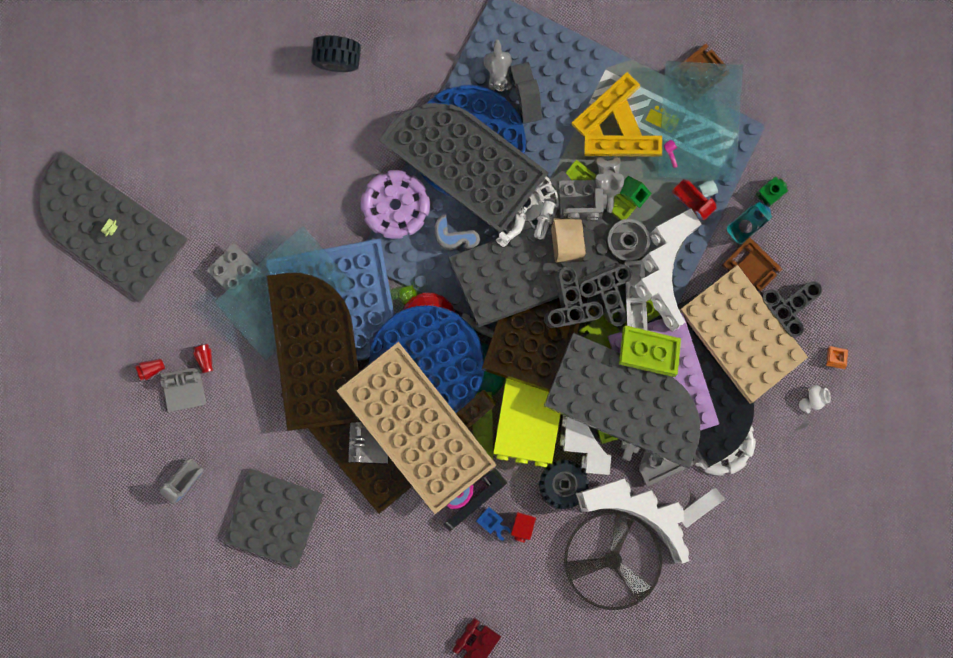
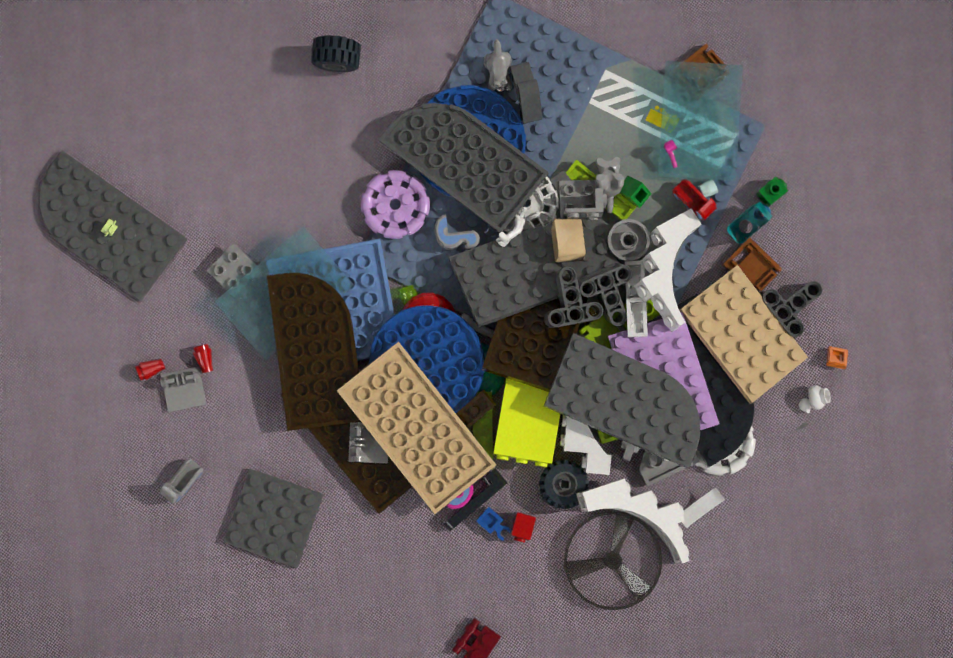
(544, 219): white axle -> none
(615, 102): yellow plate -> none
(650, 351): lime plate -> none

